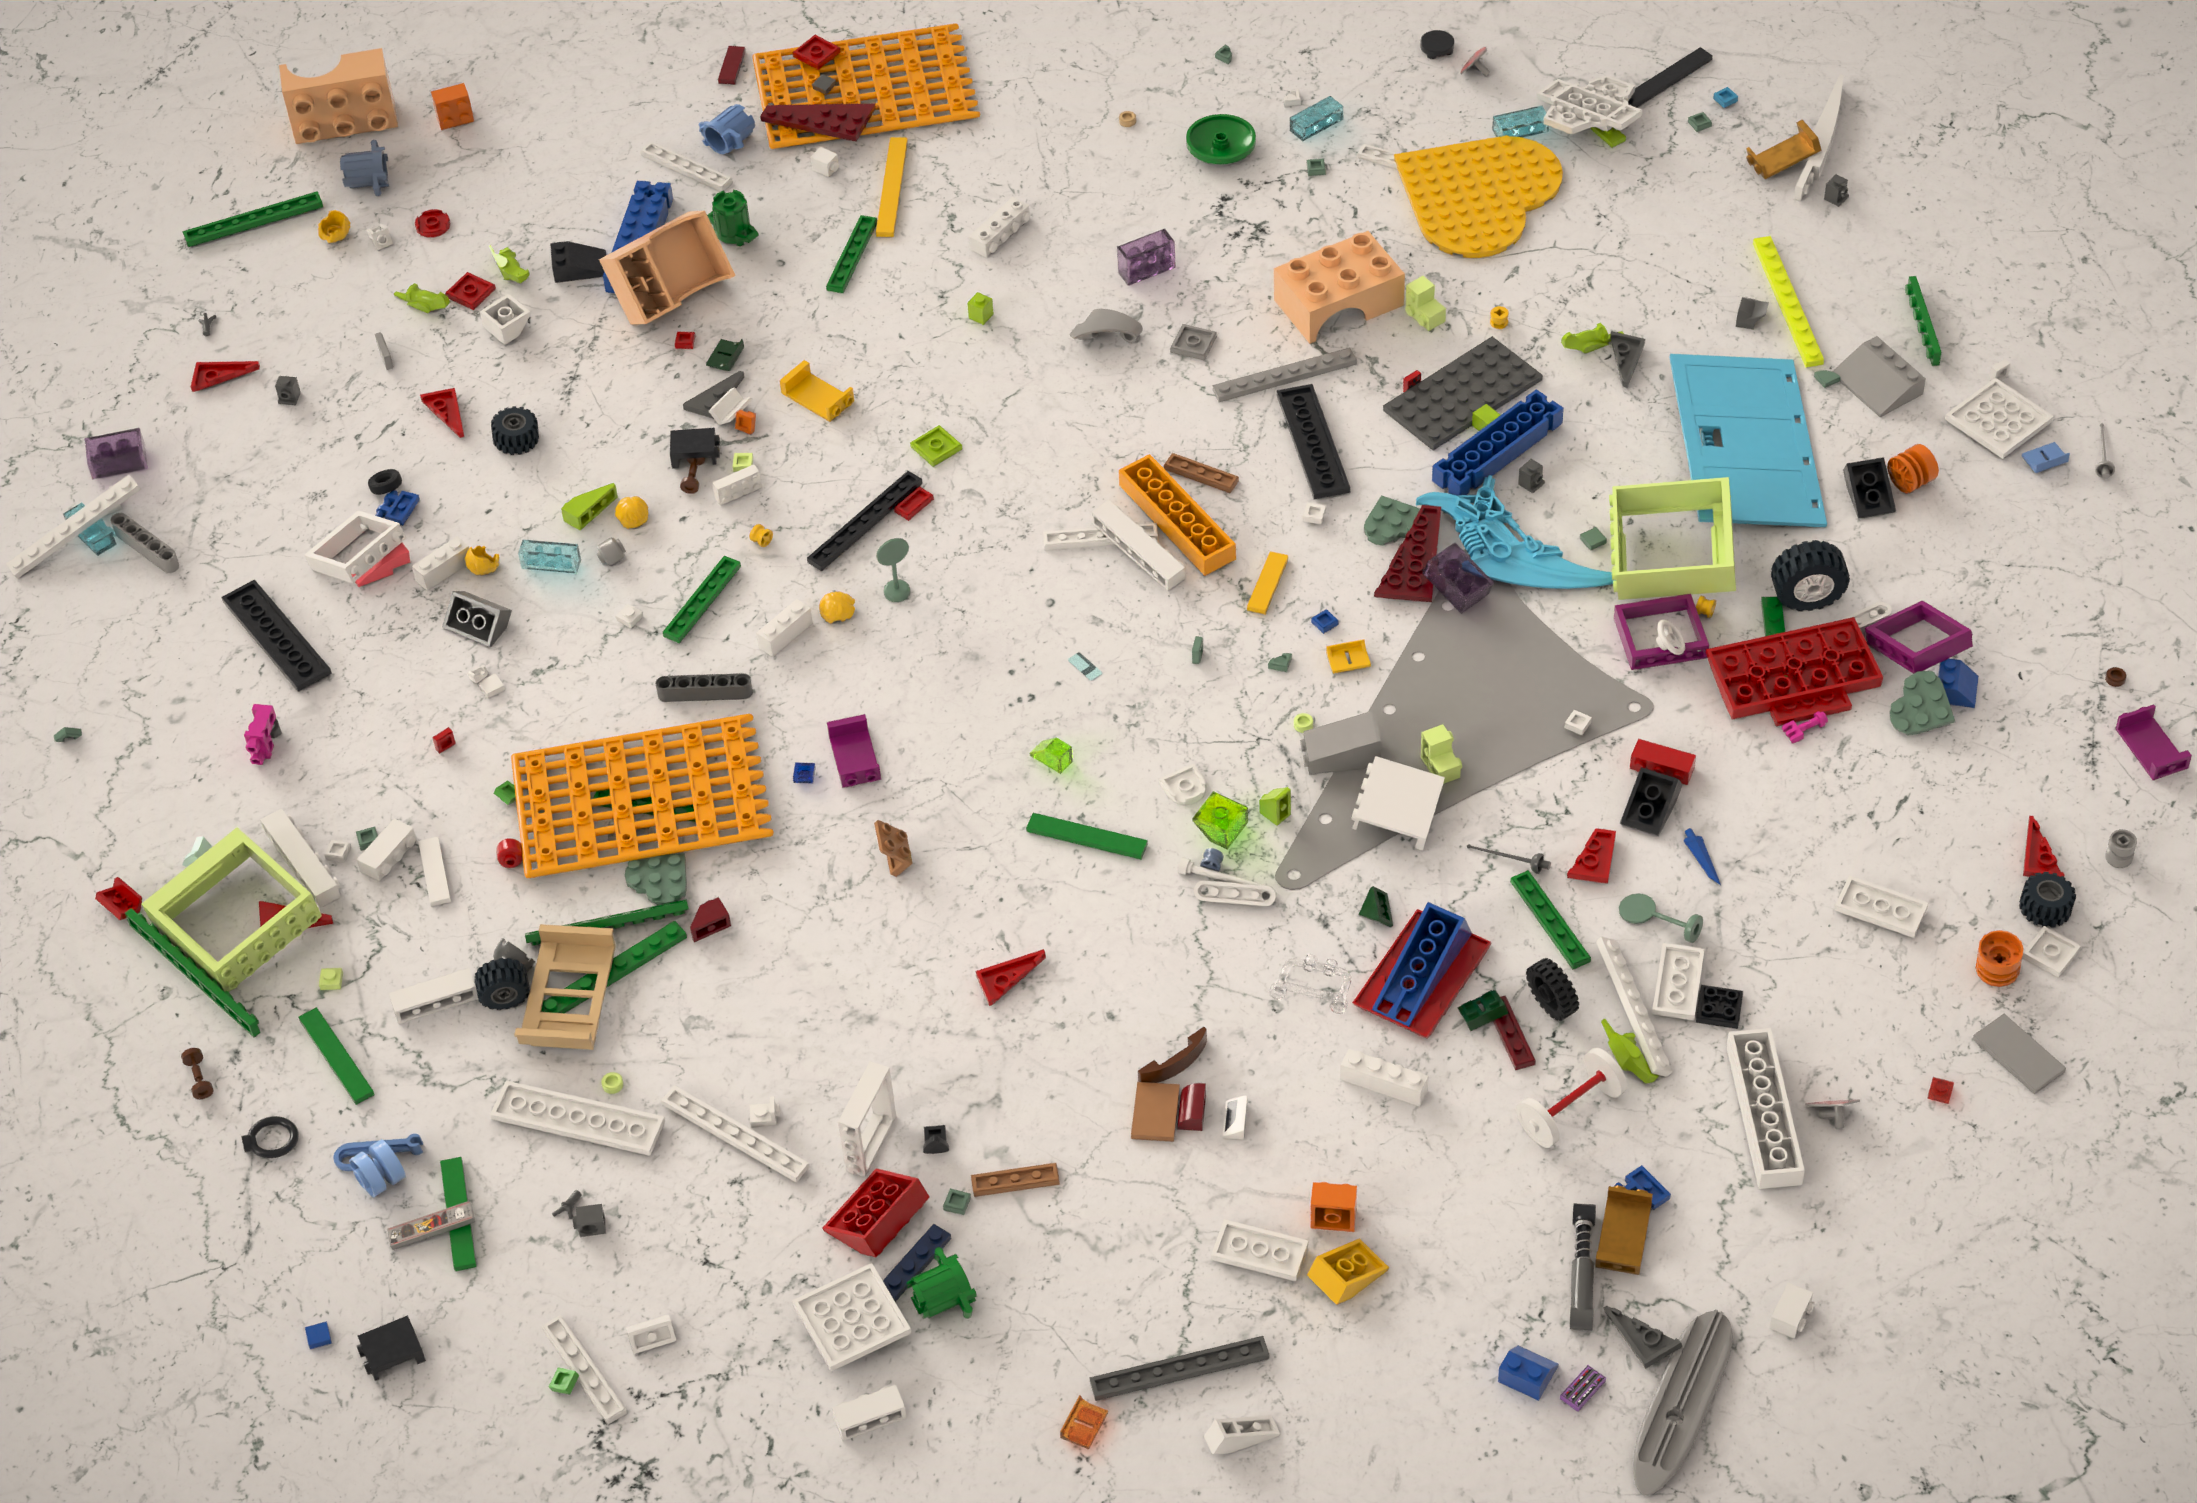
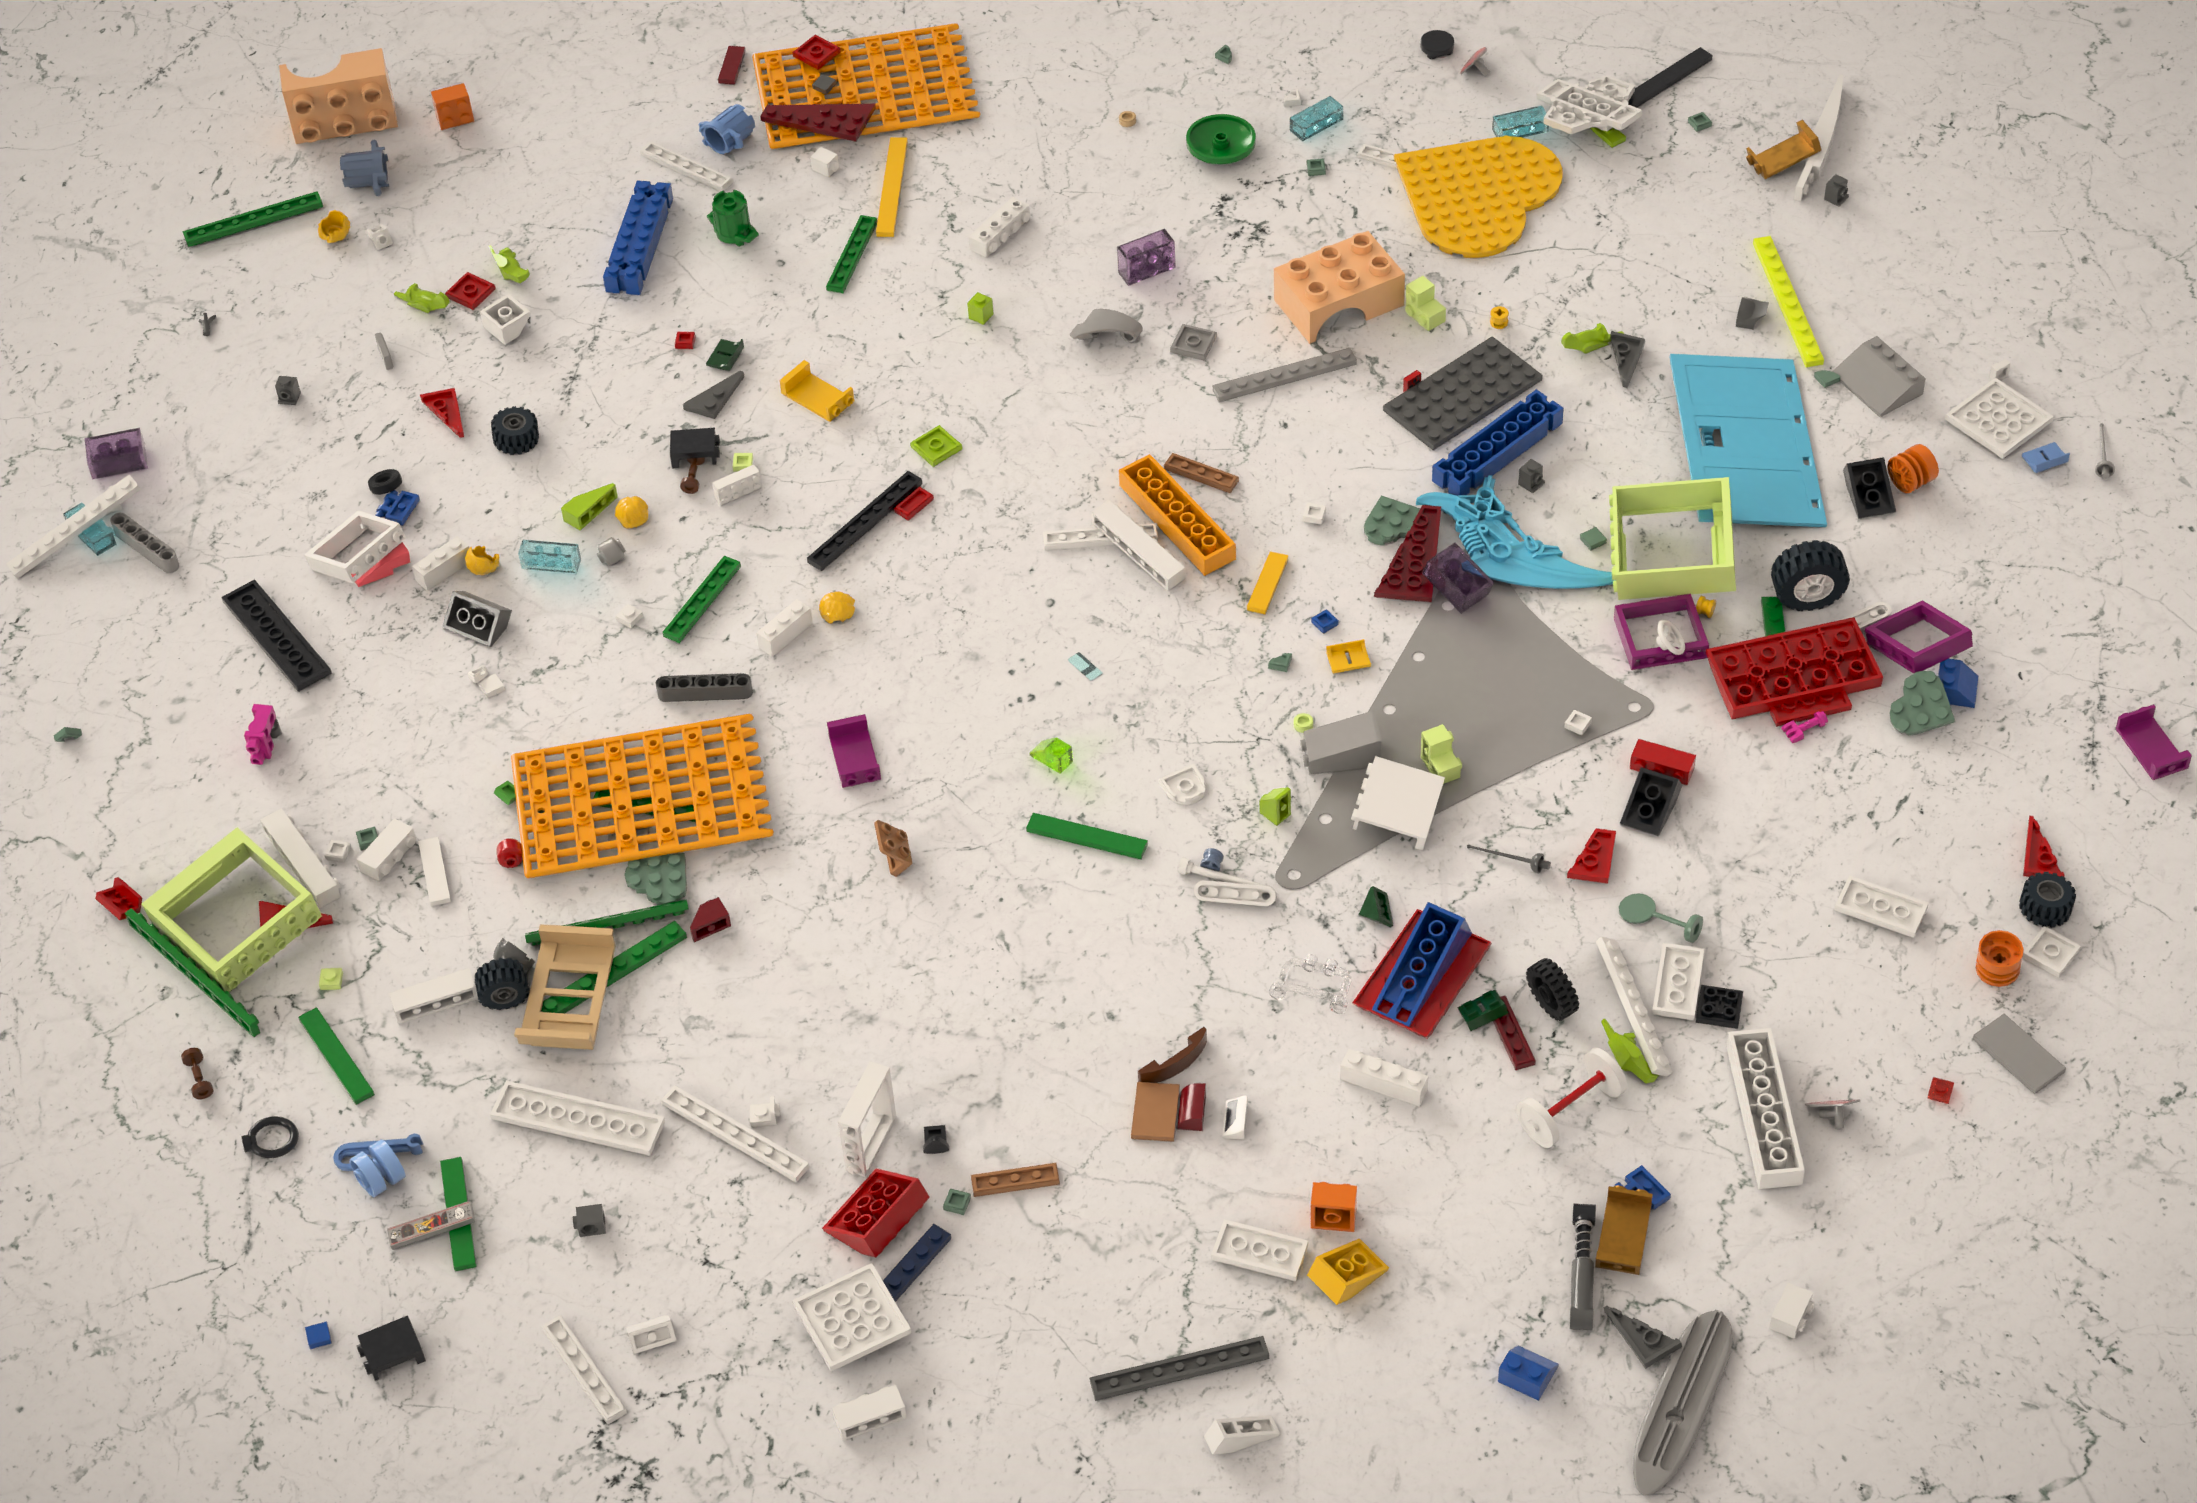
(200, 847): light aqua tile -> none
(213, 373): red wing -> none
(432, 223): red tile -> none
(444, 740): red tile -> none
(563, 1381): bright green plate -> none
(568, 1204): dark grey bar -> none
(575, 261): black slope -> none
(612, 1082): yellowish green tile -> none
(666, 267): light nougat piece -> none
(726, 408): white panel -> none
(745, 421): orange tile -> none
(761, 535): yellow wheel -> none
(804, 772): clear blue plate -> none
(890, 554): sand green piece -> none
(942, 1288): green container -> none
(1000, 978): red wing -> none
(1087, 1414): clear orange piece -> none
(1197, 650): sand green tile -> none
(1221, 819): clear neon green slope -> none
(1313, 441): black plate -> none
(1483, 417): lime brick -> none
(1550, 920): green tile -> none
(1583, 1388): tile -> none
(1699, 850): blue bar -> none
(1725, 97): dark azure plate -> none
(1924, 325): green plate -> none
(2115, 676): reddish brown tile -> none
(2121, 848): light grey wheel -> none

